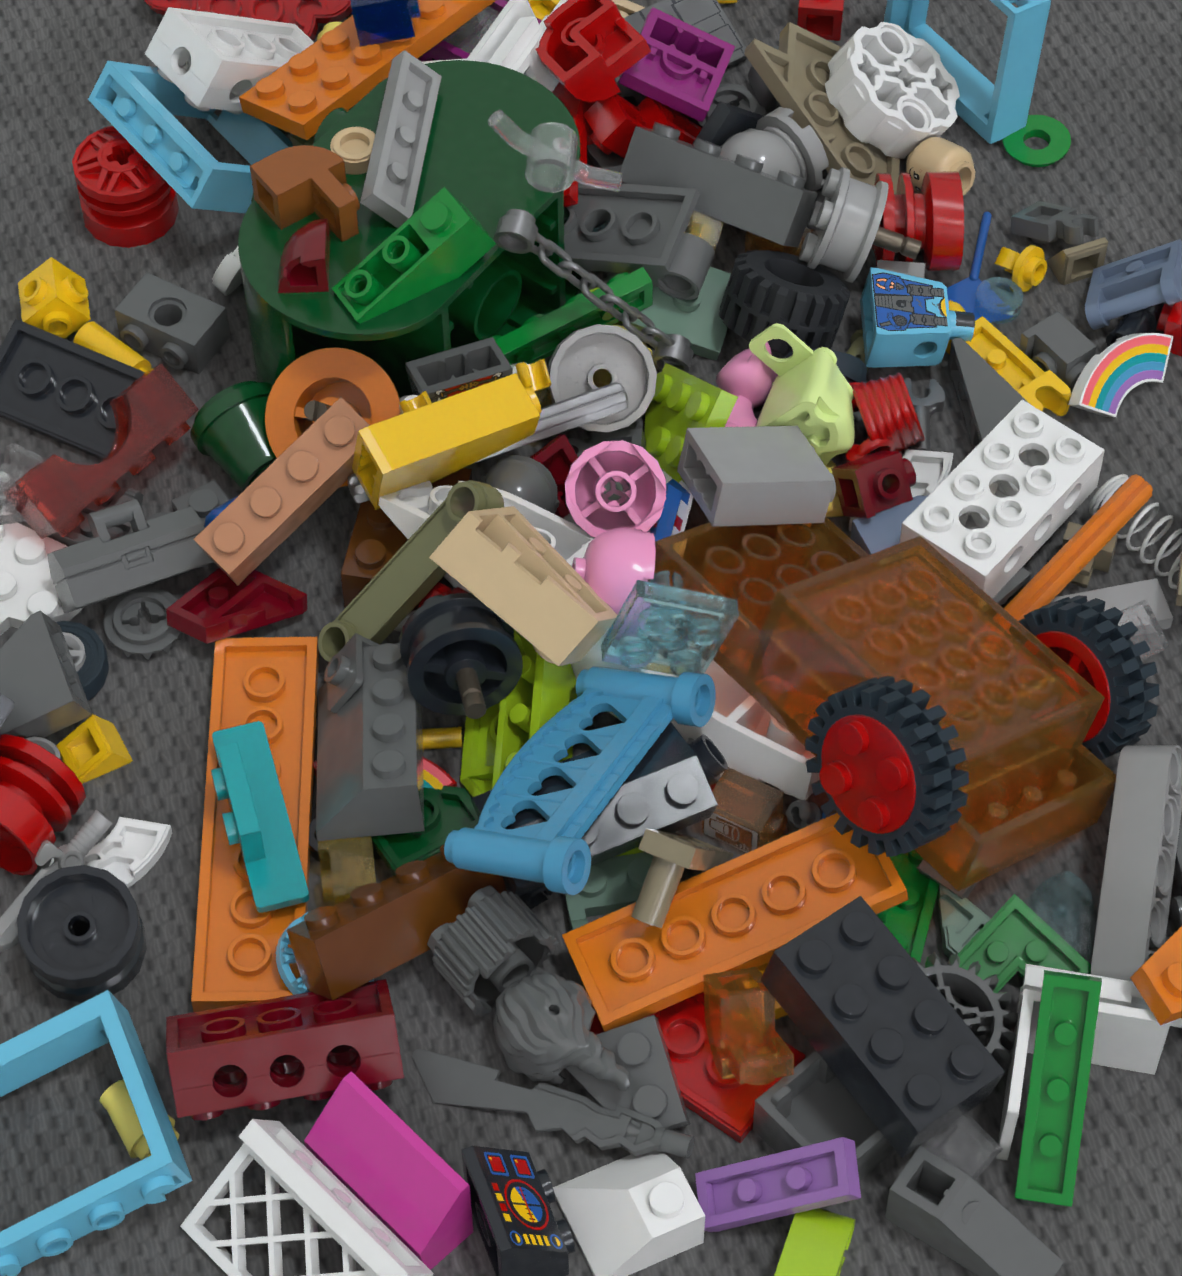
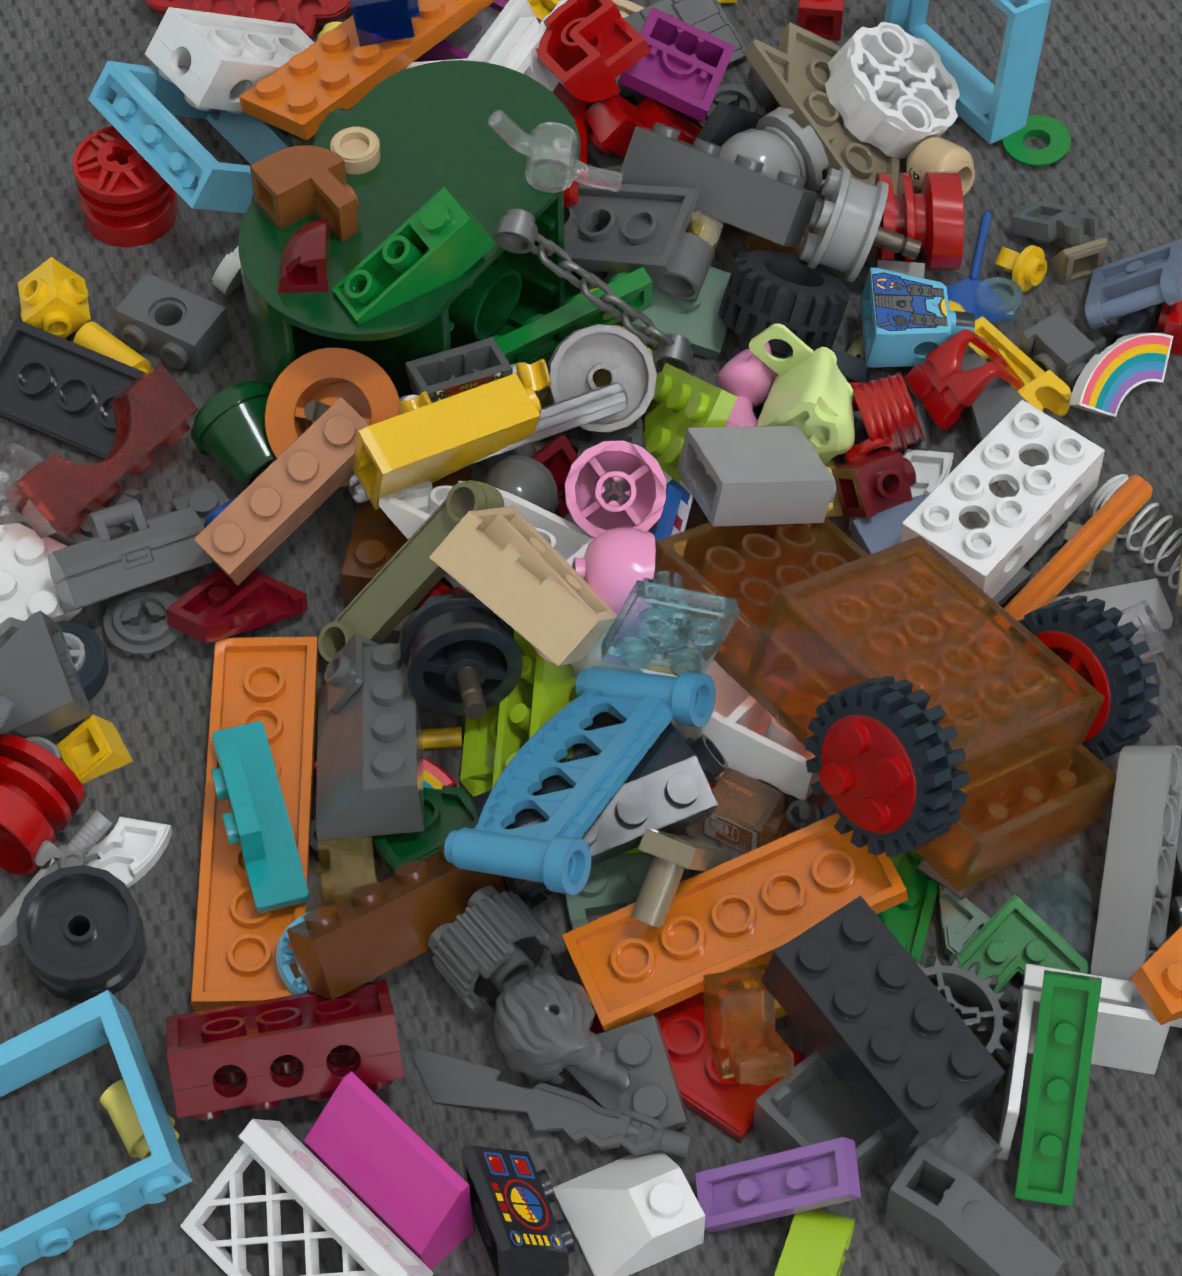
(401, 139): light grey plate -> none
(949, 390): none -> red piece

